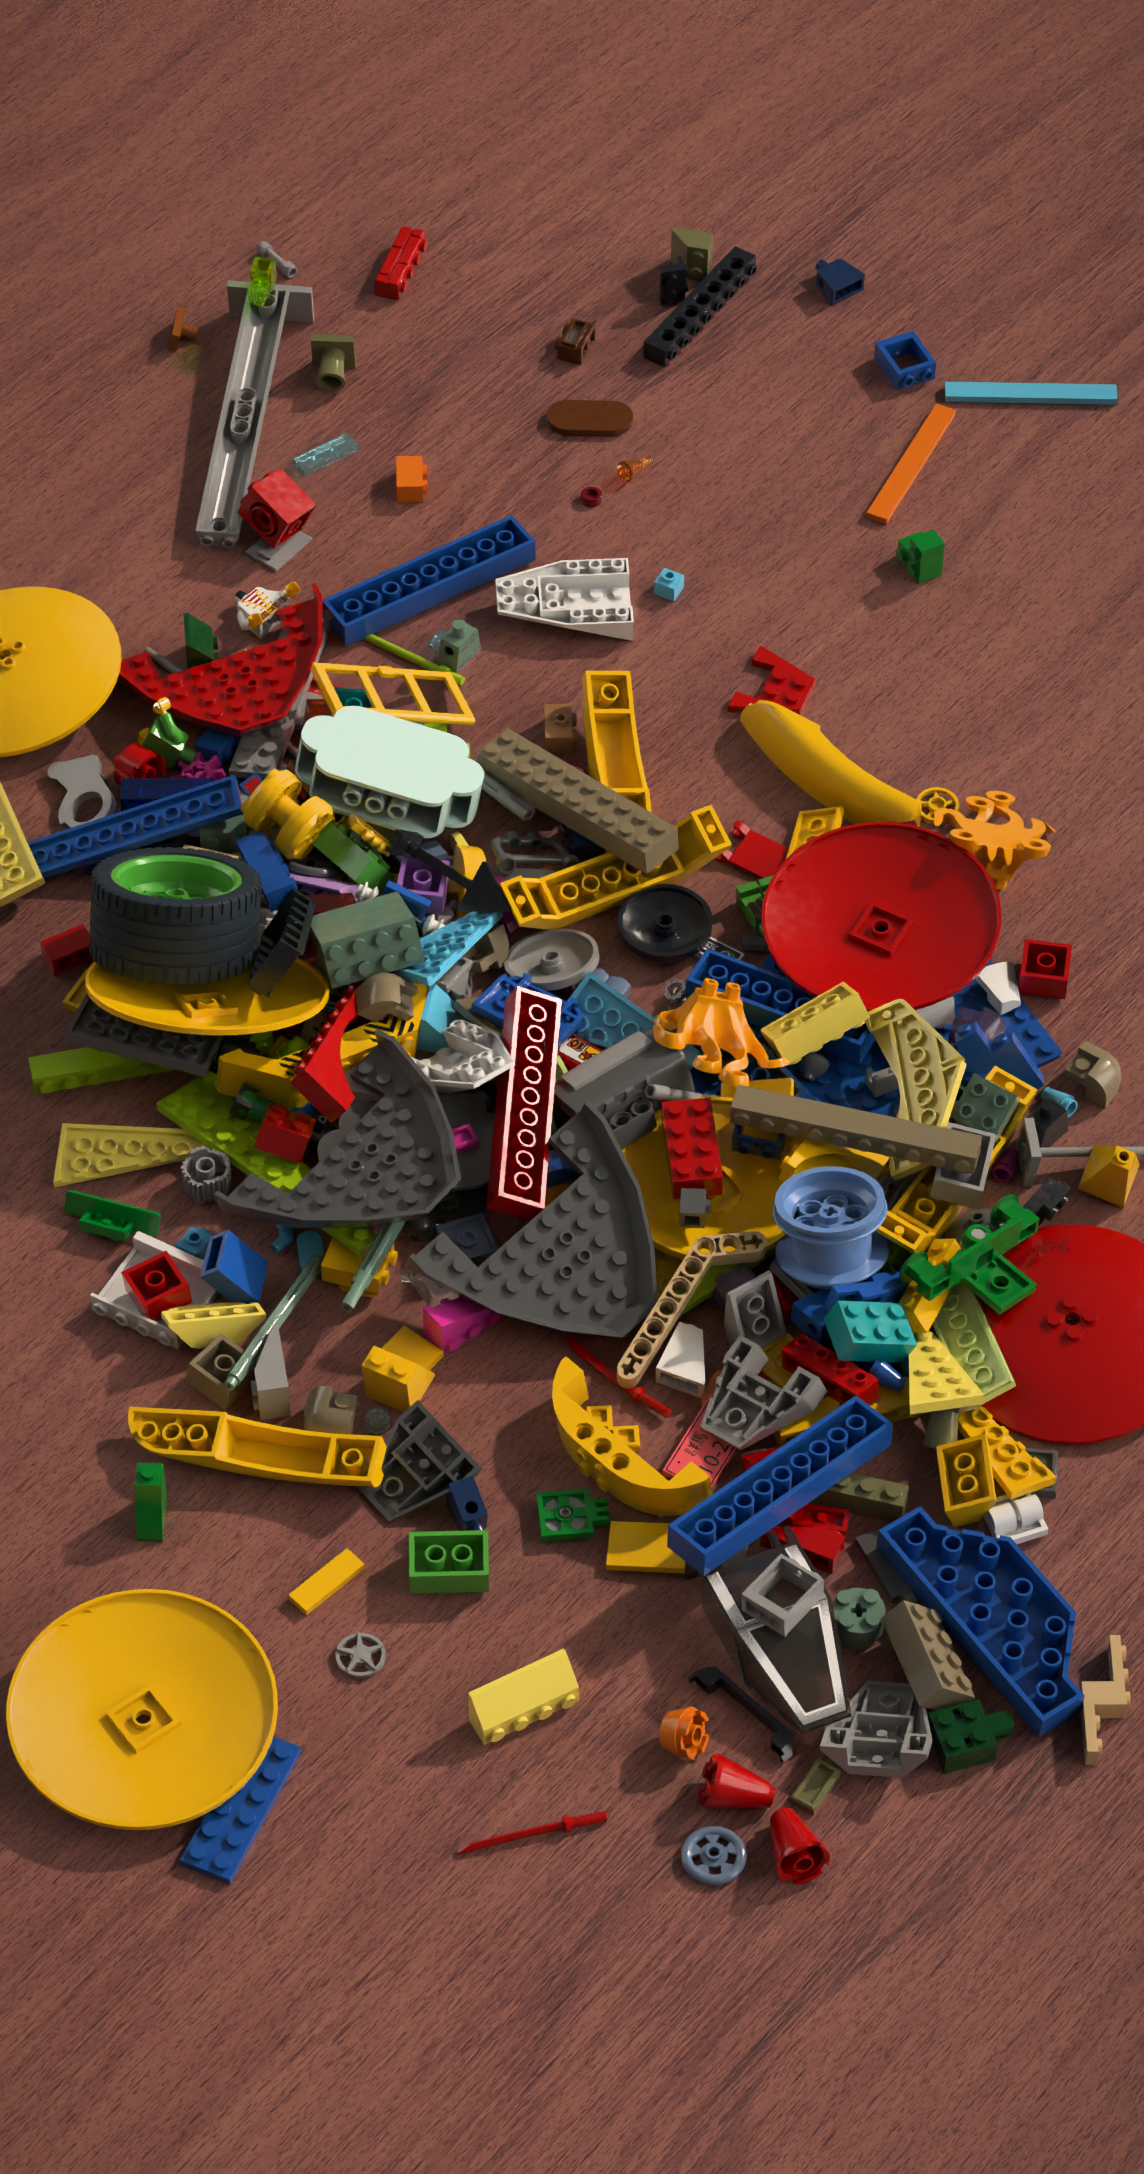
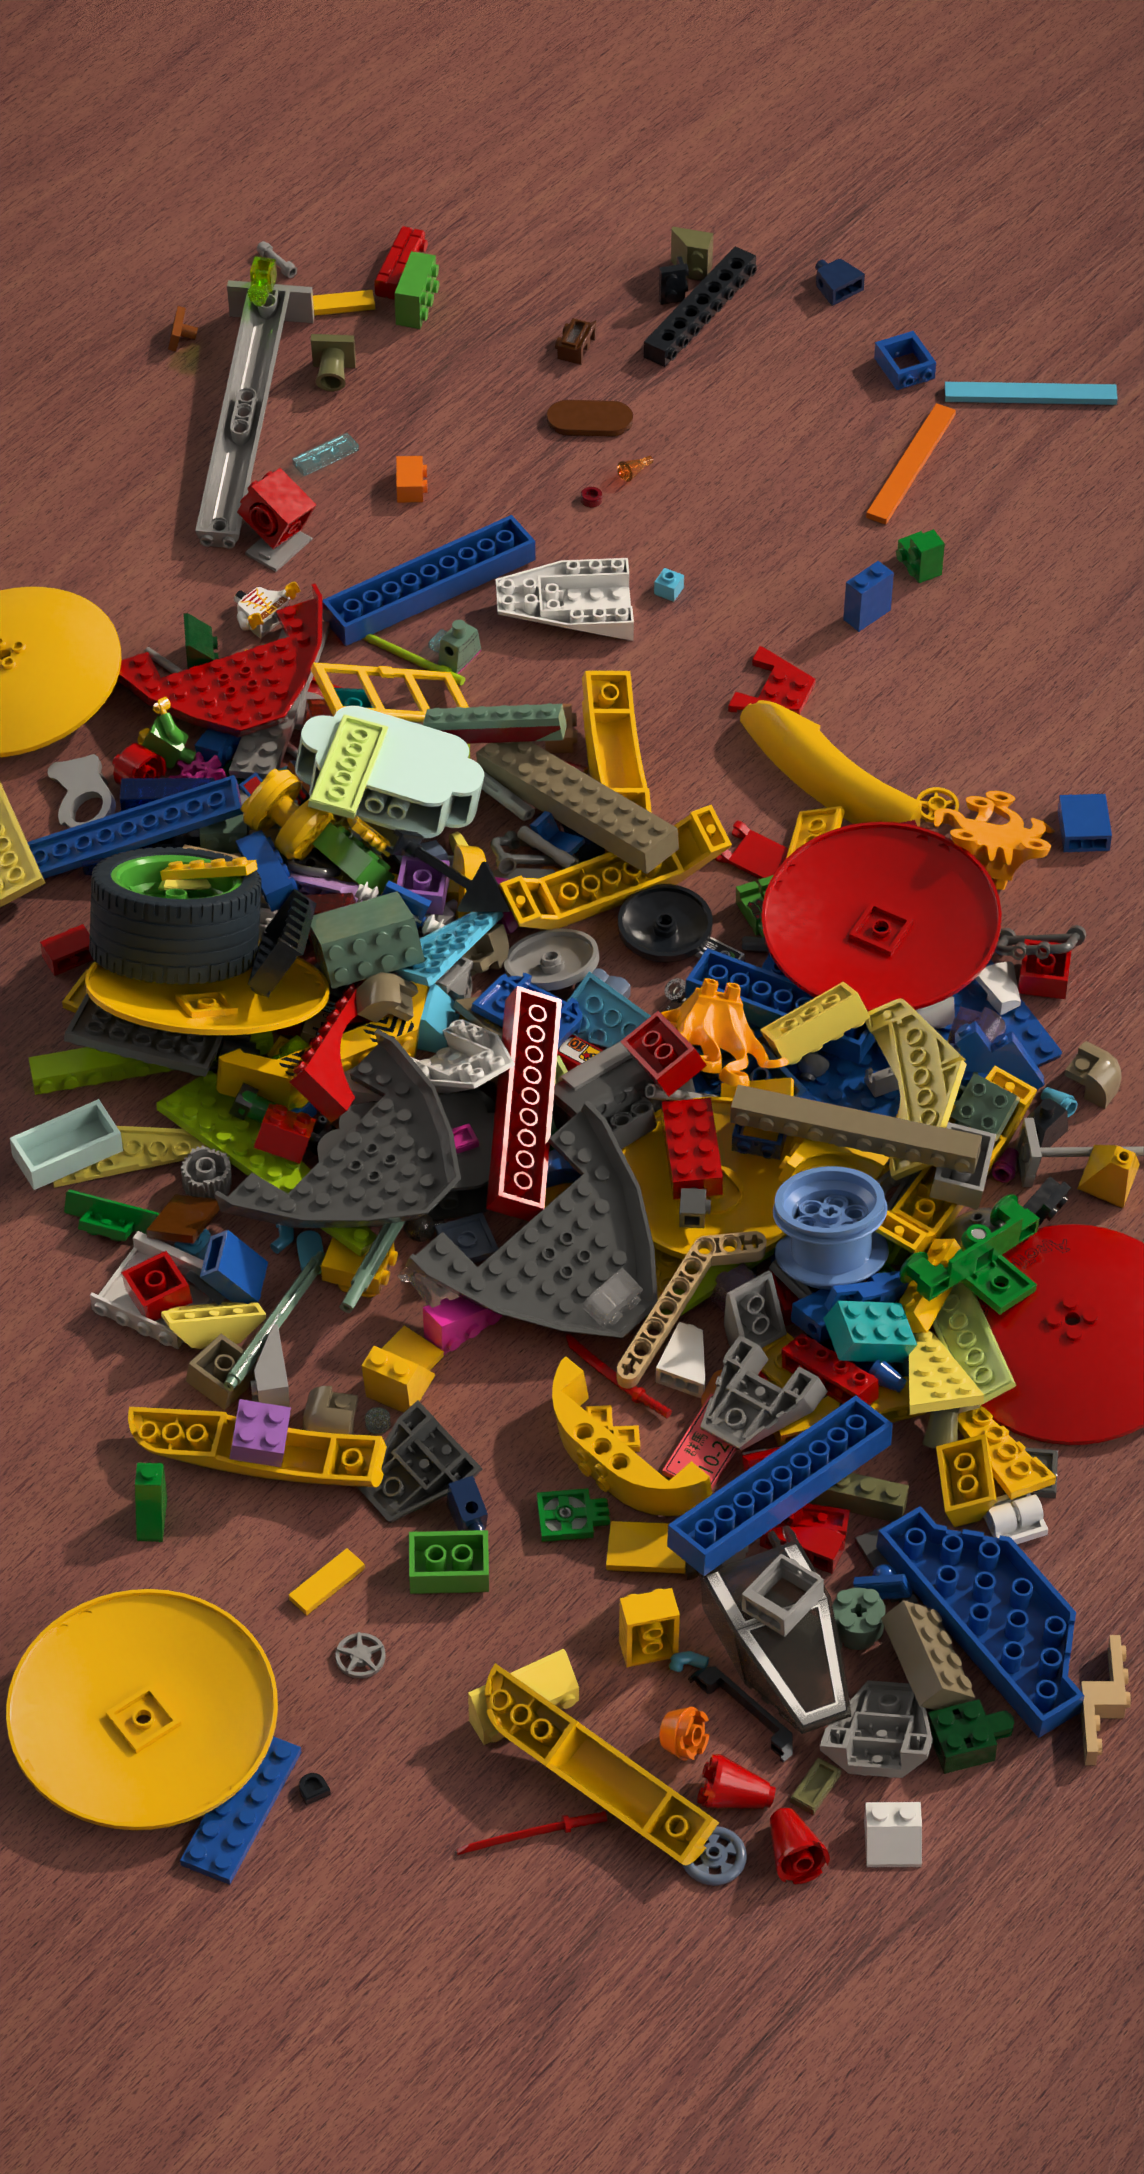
(66, 1144): none -> light aqua piece
(183, 1219): none -> reddish brown tile
(188, 884): none -> light yellow tile
(199, 1284): none -> black tile
(217, 868): none -> yellow plate
(260, 1433): none -> medium lavender brick
(313, 1788): none -> black tile
(343, 302): none -> yellow tile
(348, 766): none -> yellowish green tile
(416, 290): none -> bright green brick
(500, 723): none -> sand green brick
(536, 841): none -> light grey piece
(547, 828): none -> blue bracket
(596, 1768): none -> yellow slope
(613, 1298): none -> clear brick
(648, 1627): none -> yellow brick
(663, 1053): none -> red slope
(687, 1657): none -> dark azure arm
(868, 596): none -> blue brick
(885, 1582): none -> blue tile
(893, 1834): none -> white slope
(1074, 937): none -> dark grey bar
(1084, 823): none -> blue brick

